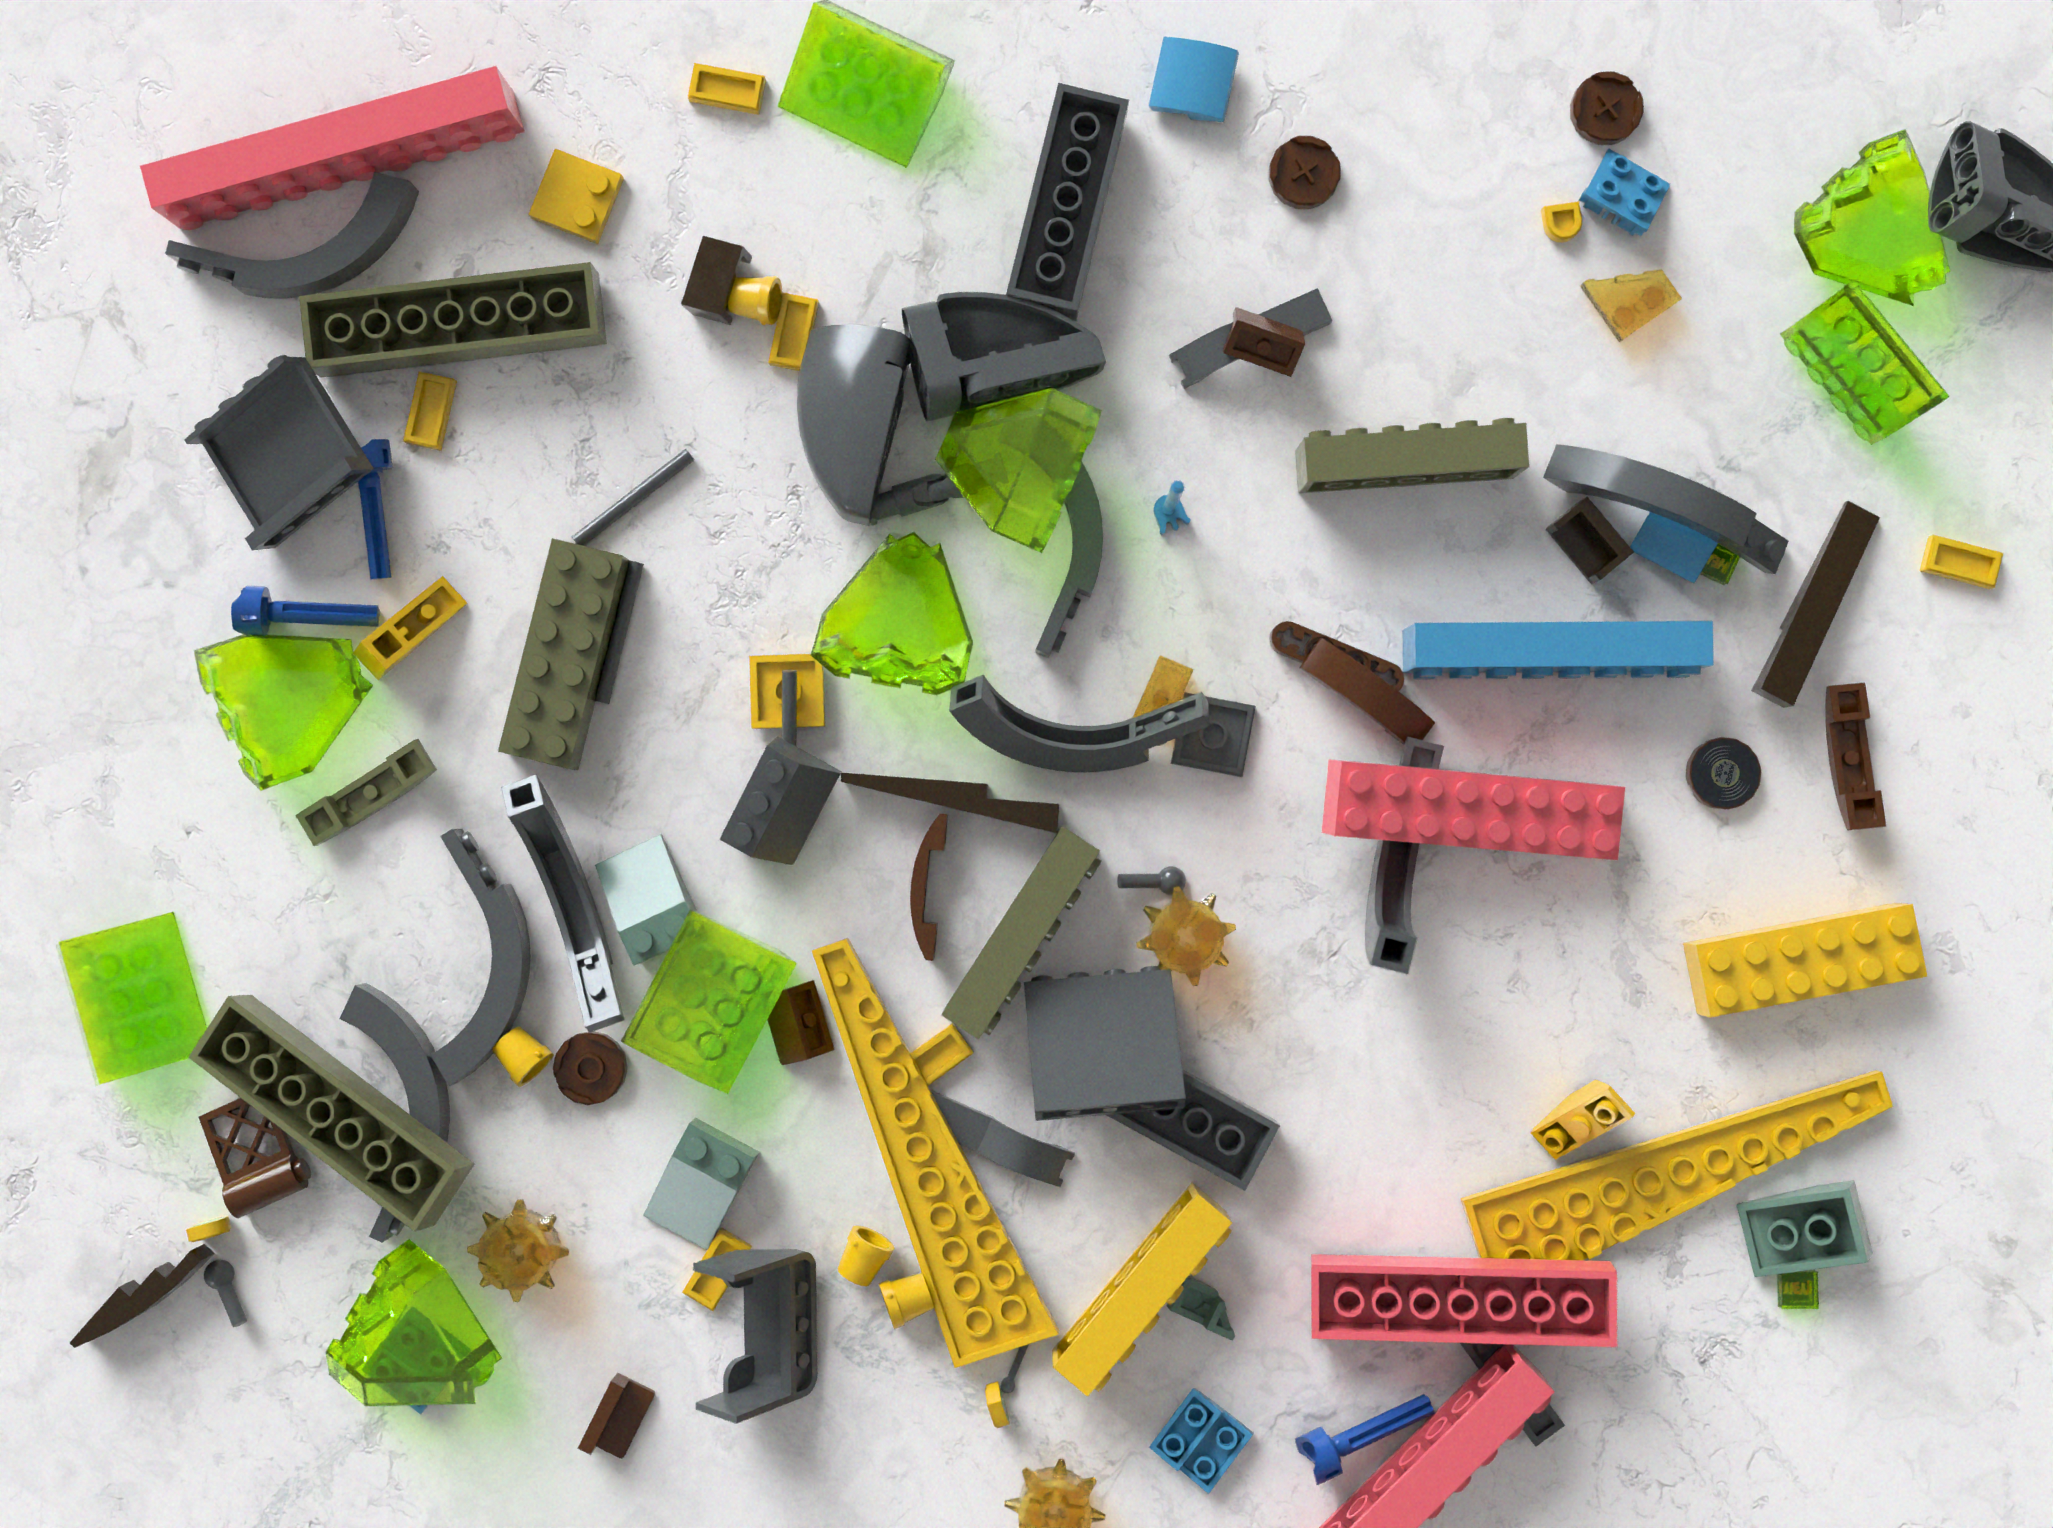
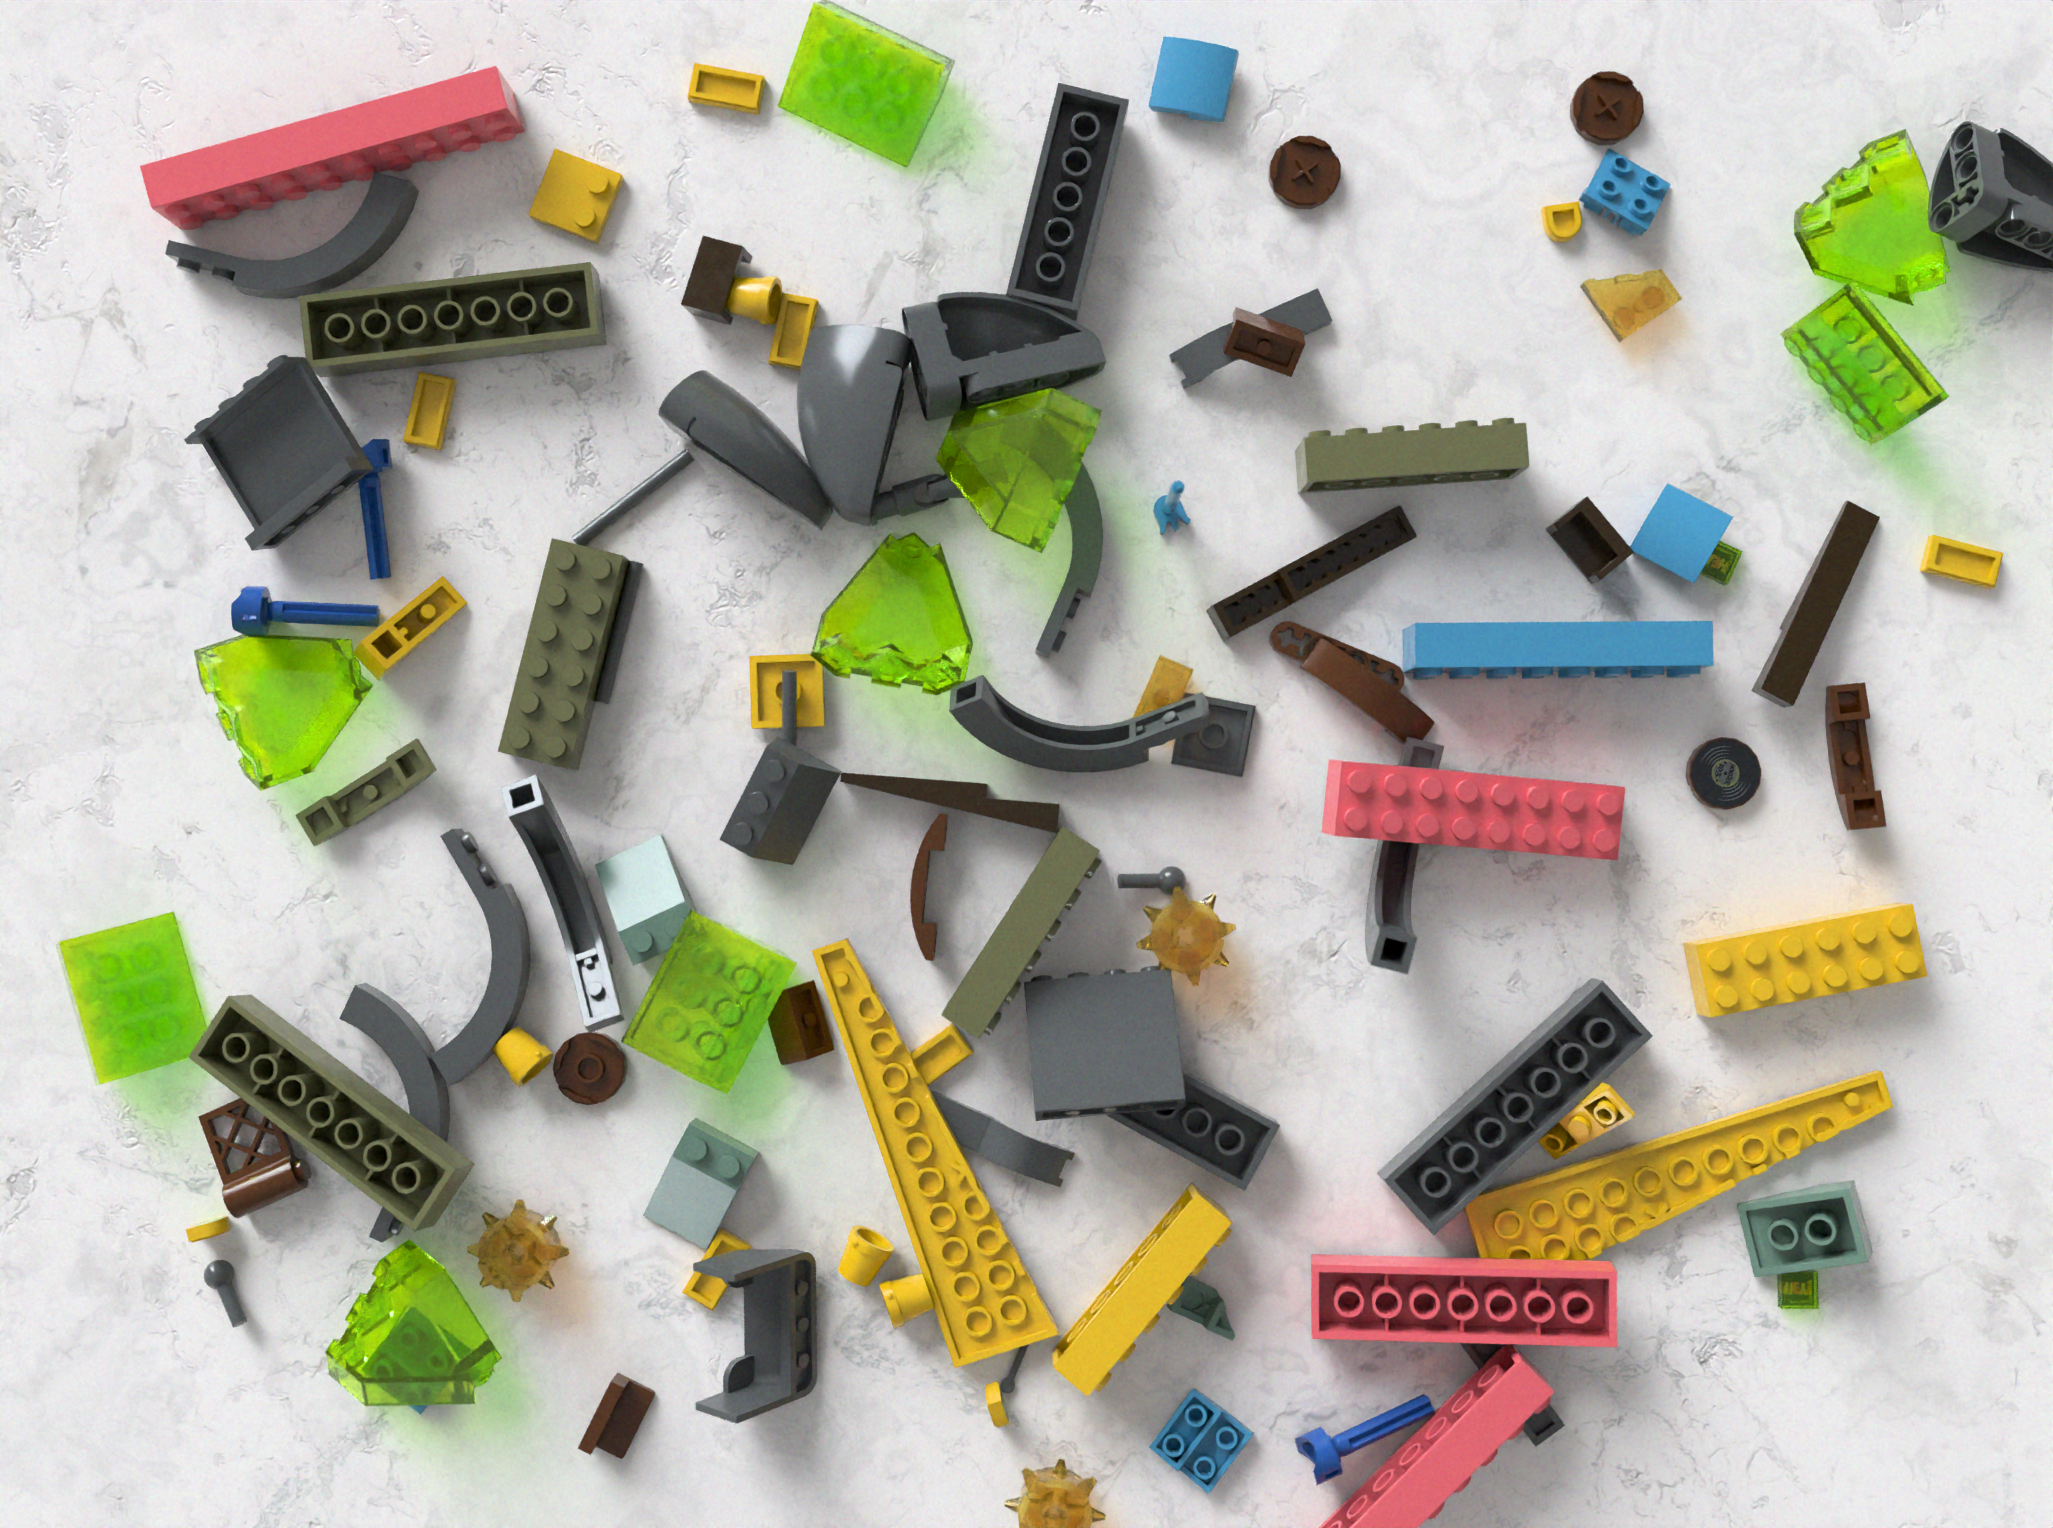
(134, 1299): dark brown slope -> none
(744, 442): none -> dark grey panel
(1311, 573): none -> dark brown slope
(1514, 1104): none -> dark grey brick
(1669, 496): dark grey arch -> none

